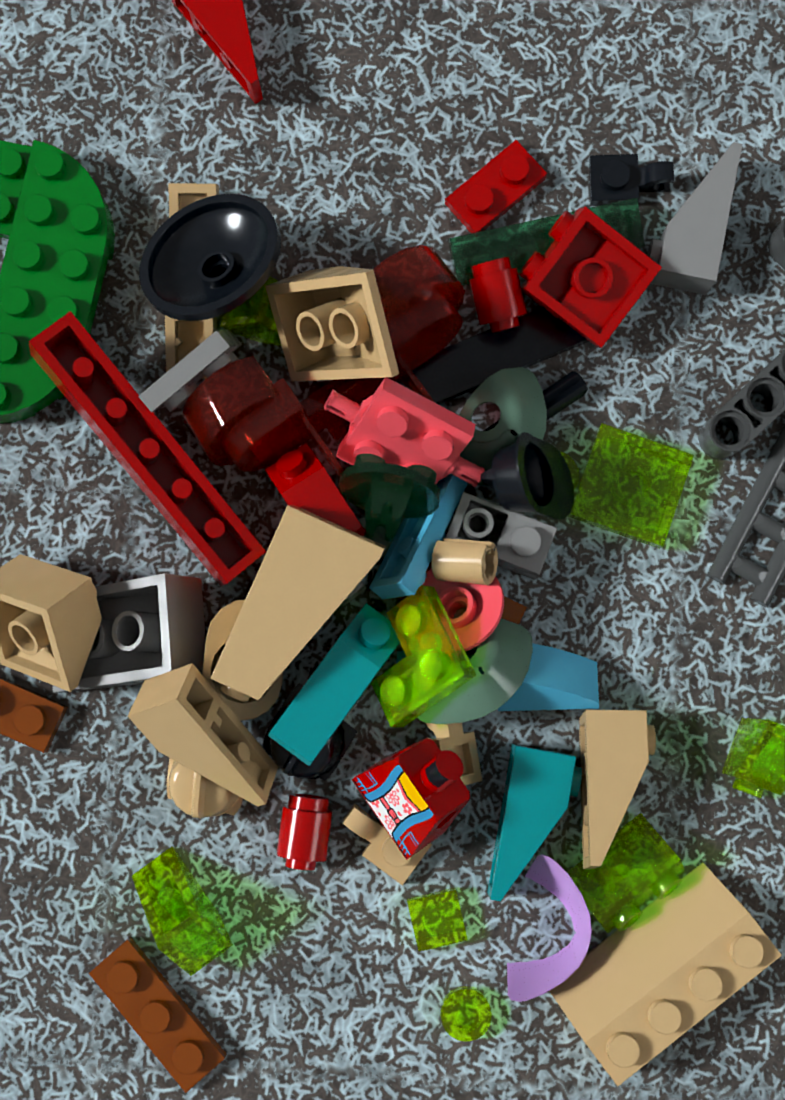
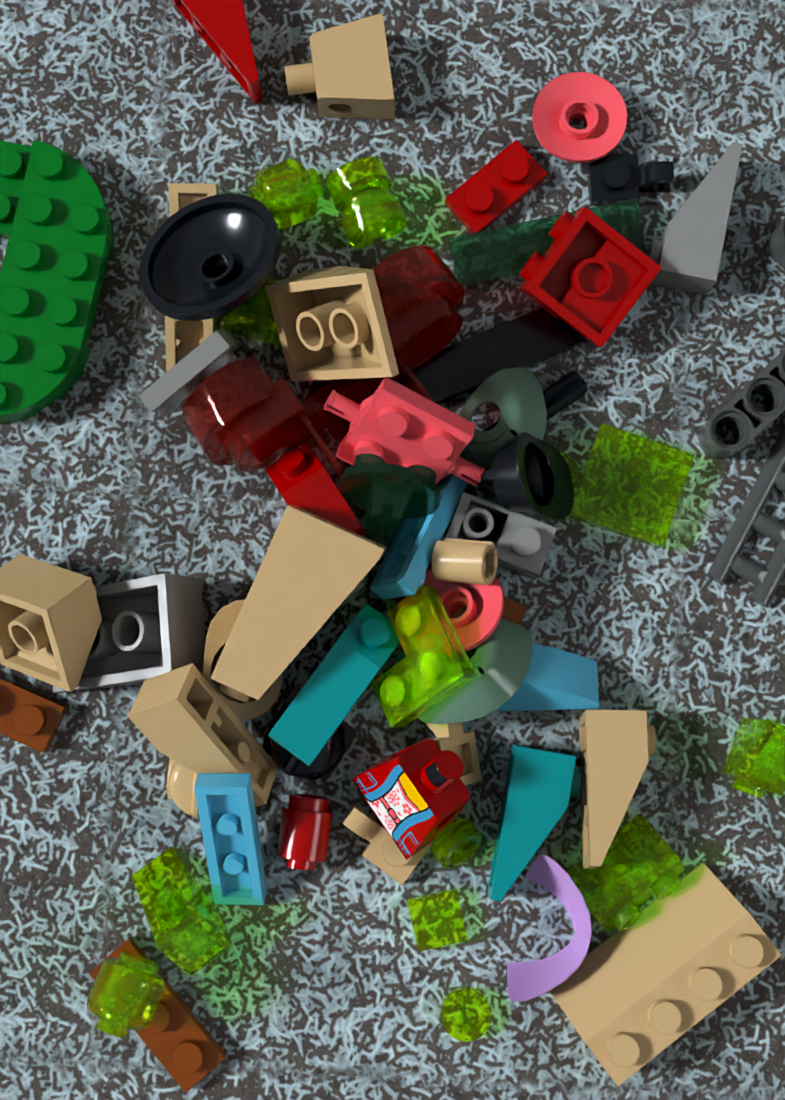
(125, 994): none -> clear neon green head
(145, 448): red brick -> none
(231, 838): none -> medium azure plate
(288, 191): none -> clear neon green head
(348, 71): none -> tan torso
(364, 196): none -> clear neon green wheel
(456, 843): none -> clear neon green tile
(497, 294): red brick -> none
(584, 98): none -> coral dish

